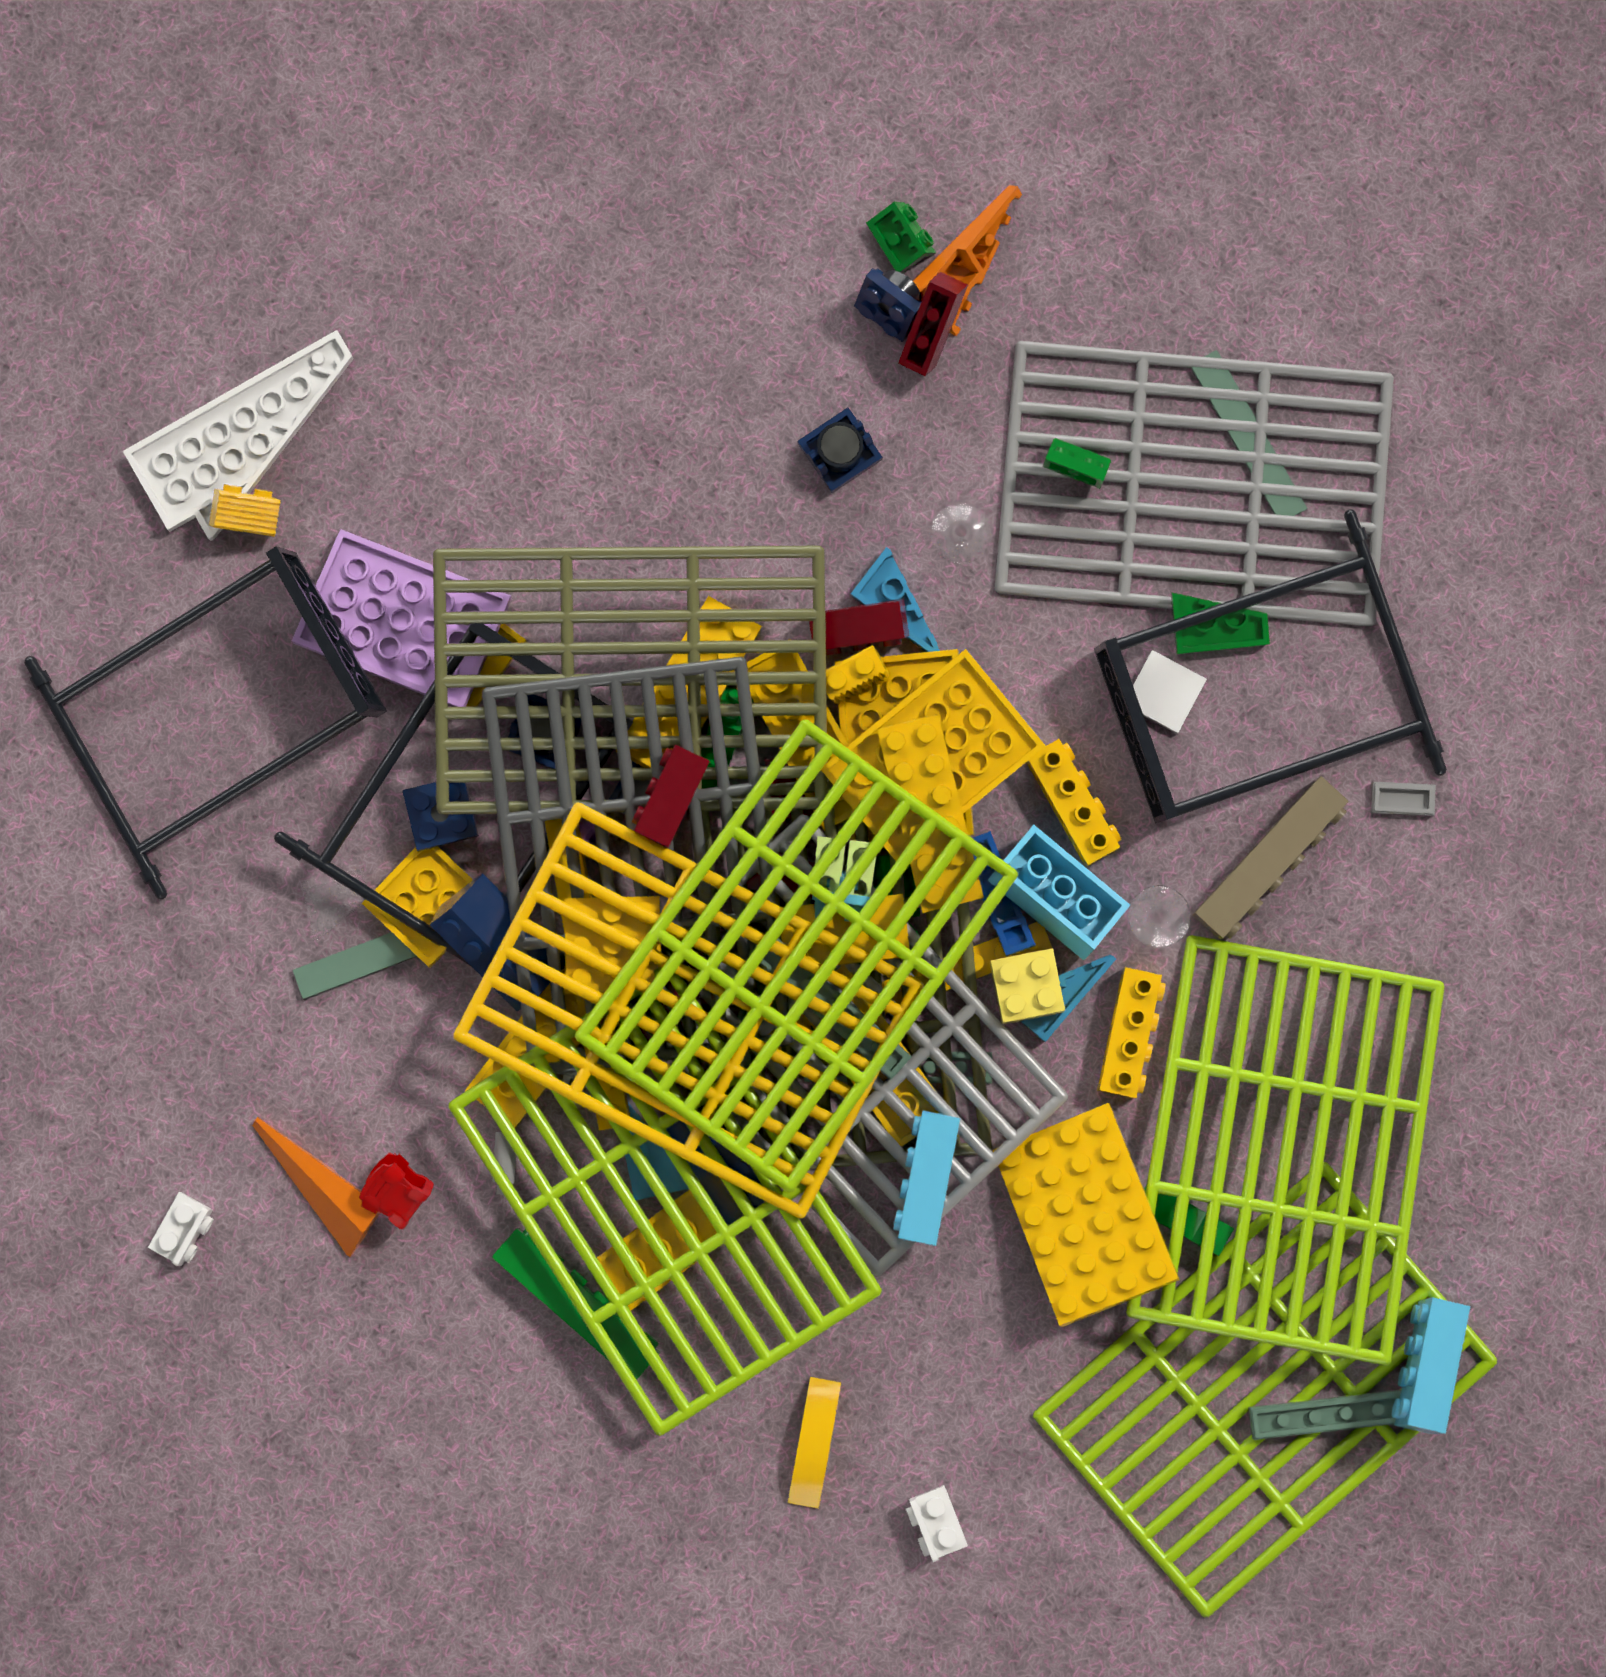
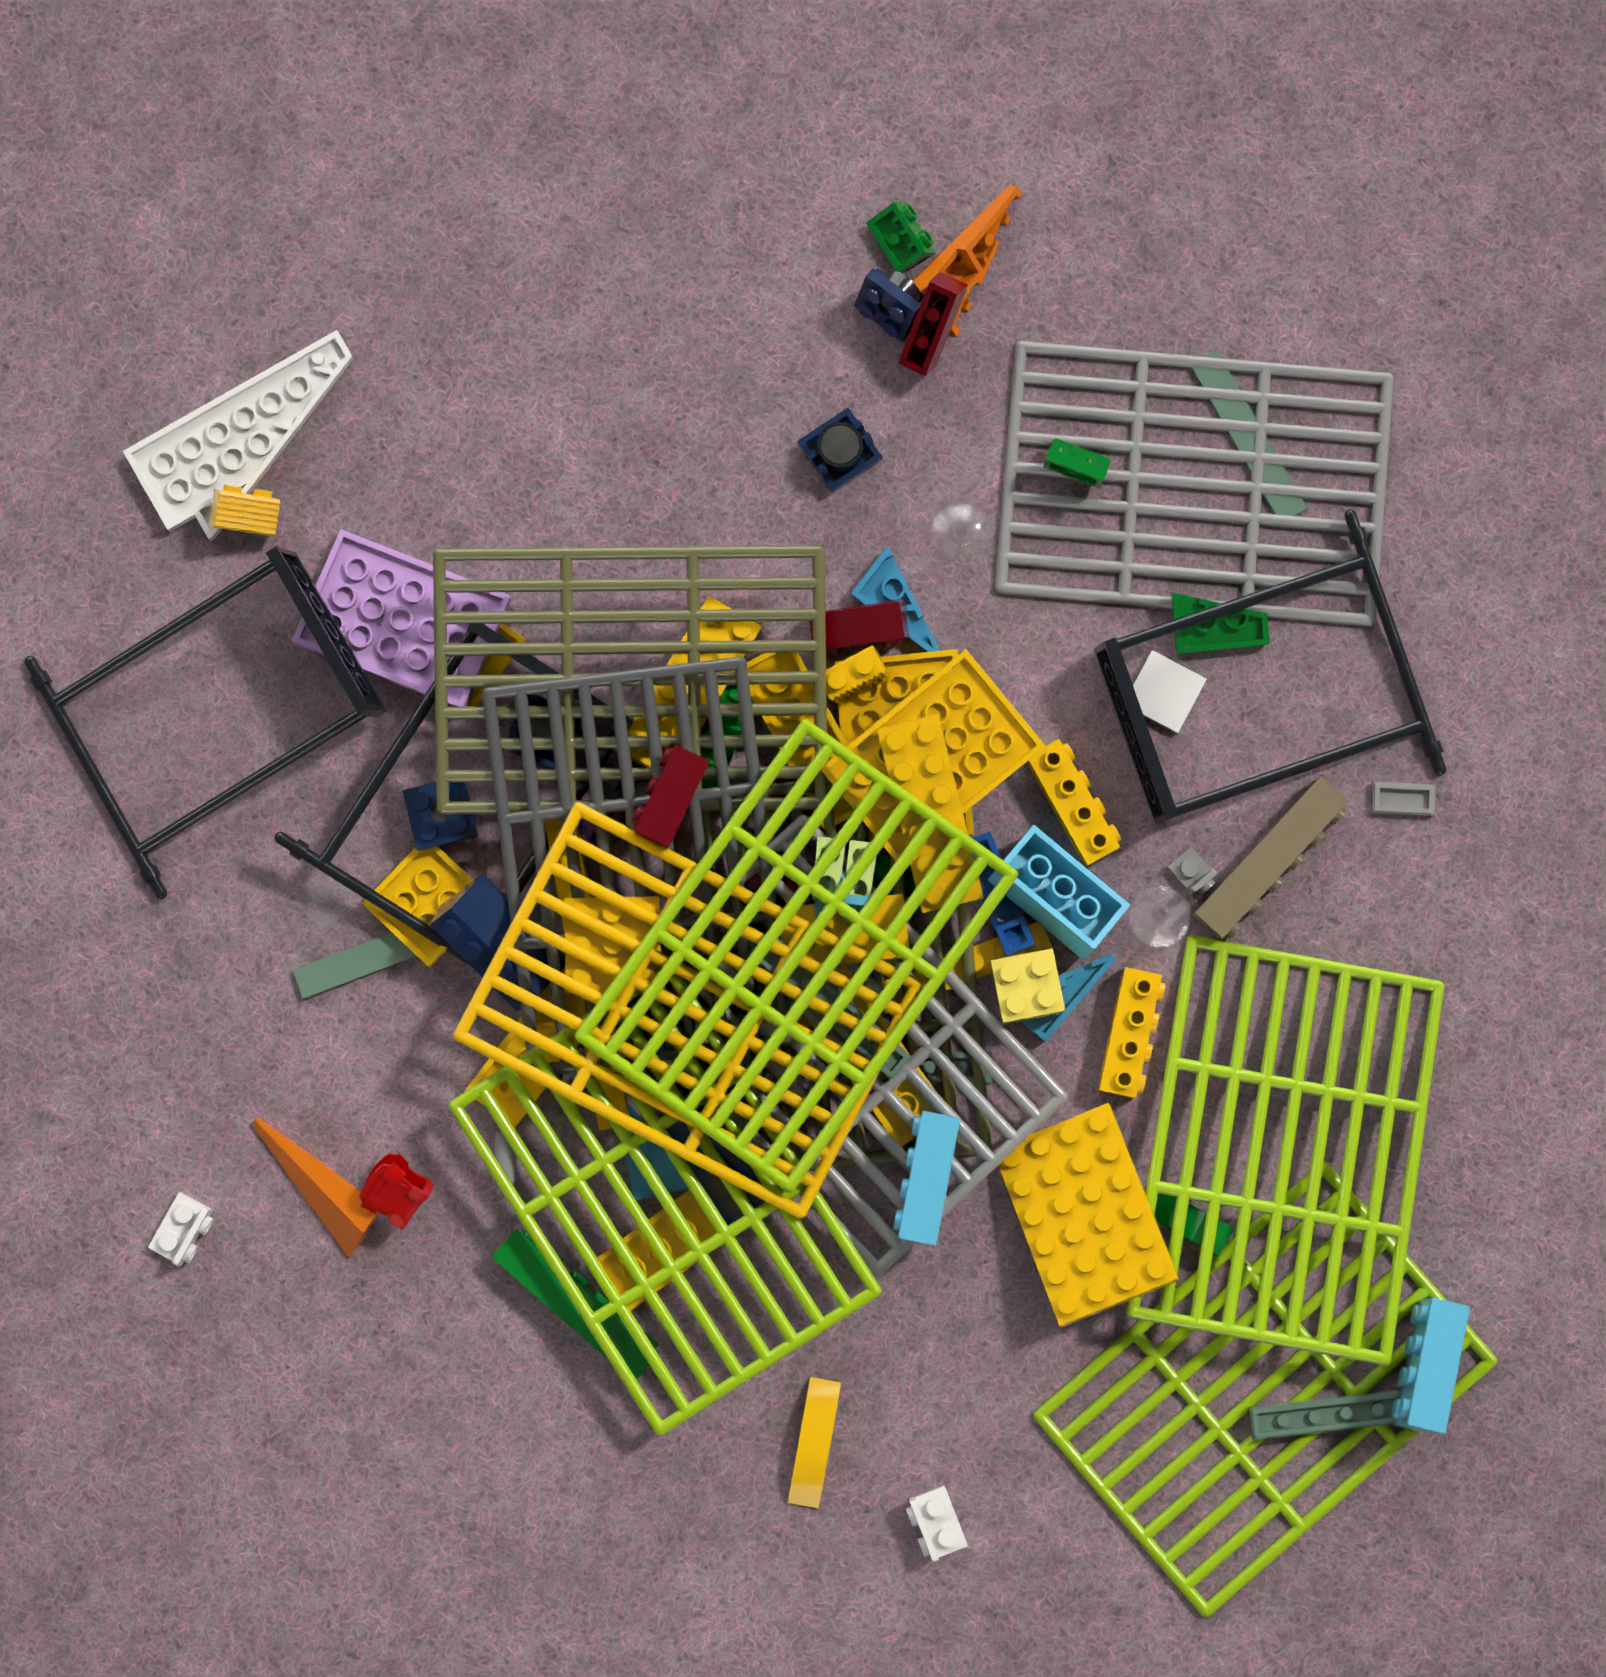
(1192, 872): none -> light grey bracket

